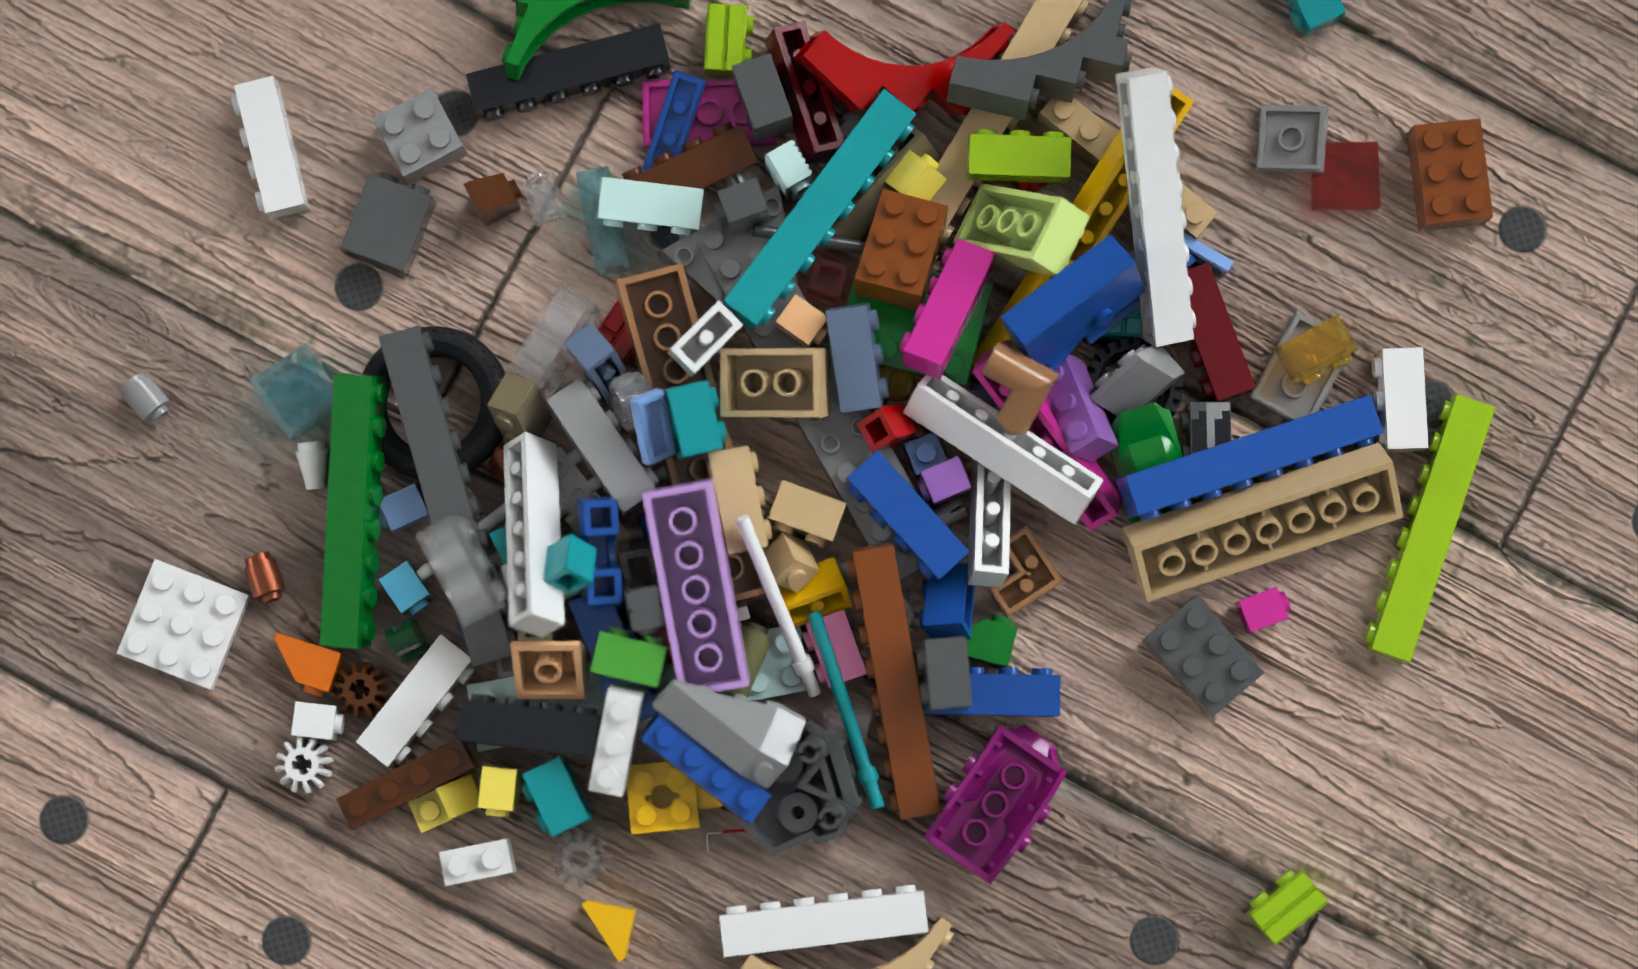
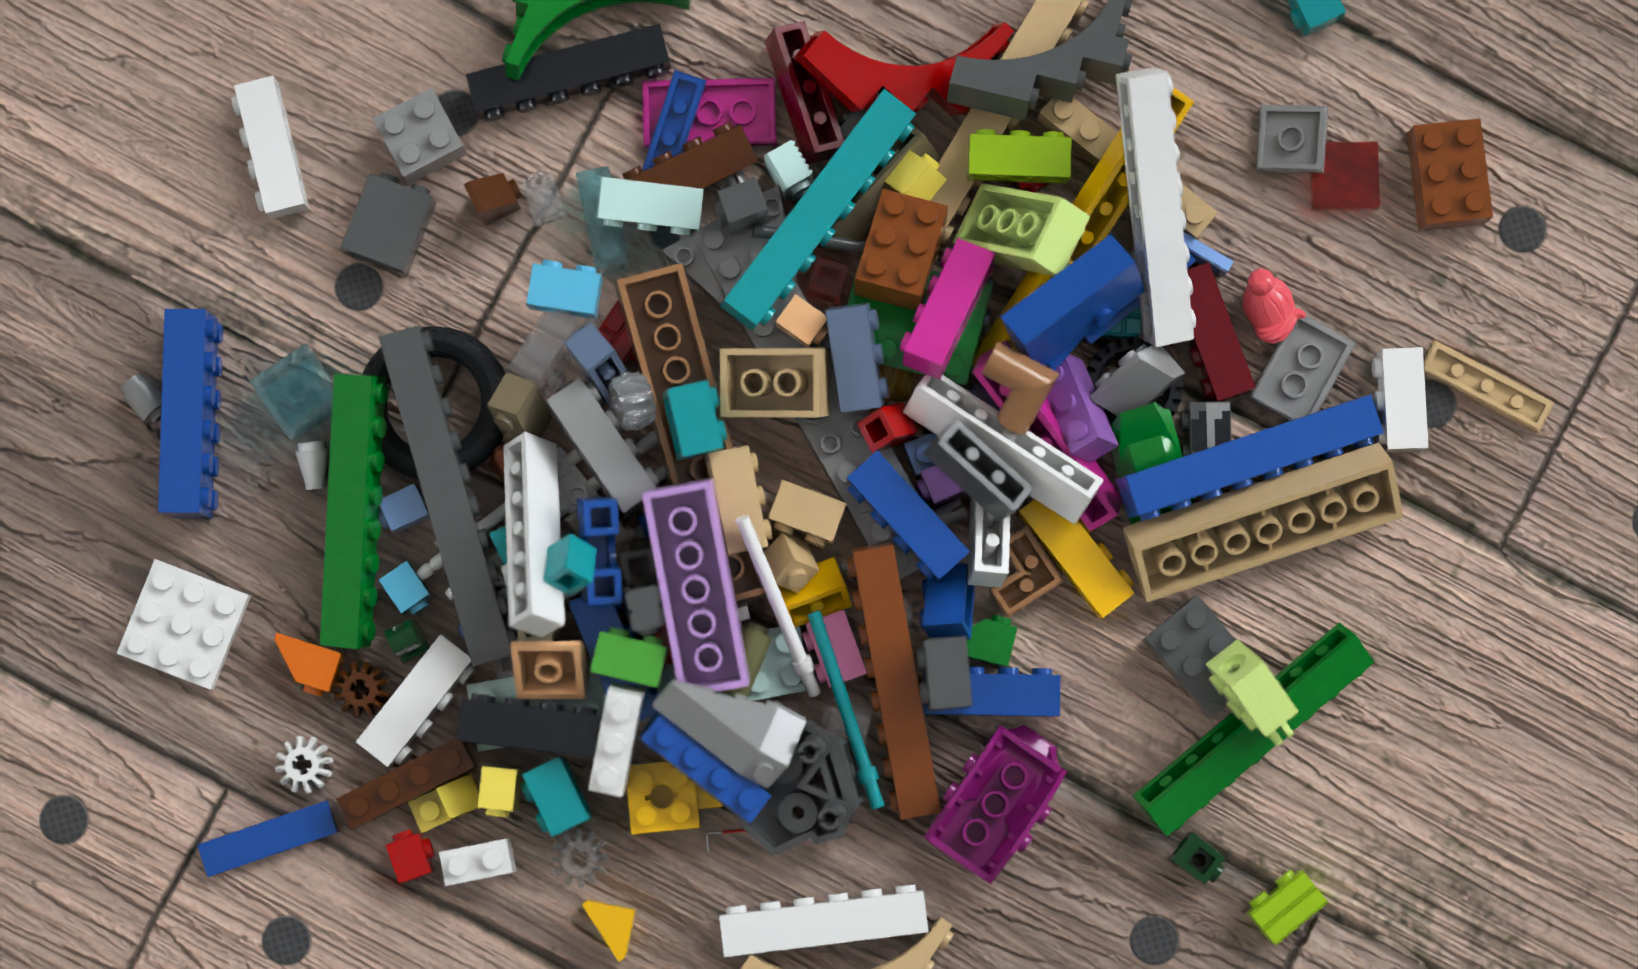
(189, 414): none -> blue brick
(264, 577): copper brick -> none
(267, 838): none -> blue tile
(317, 721): white brick -> none
(410, 855): none -> red brick
(462, 569): clear brick -> none
(564, 289): none -> medium azure brick
(652, 426): light blue tile -> none
(705, 338): white brick -> none
(726, 38): lime brick -> none
(762, 97): dark grey piece -> none
(978, 470): none -> dark grey brick
(1079, 558): none -> yellow brick
(1194, 845): none -> dark green brick
(1233, 748): none -> green brick
(1252, 691): none -> yellowish green brick
(1263, 609): dark pink brick -> none
(1270, 306): none -> coral hair
(1317, 349): clear yellow brick -> none
(1429, 529): lime brick -> none
(1486, 386): none -> tan tile

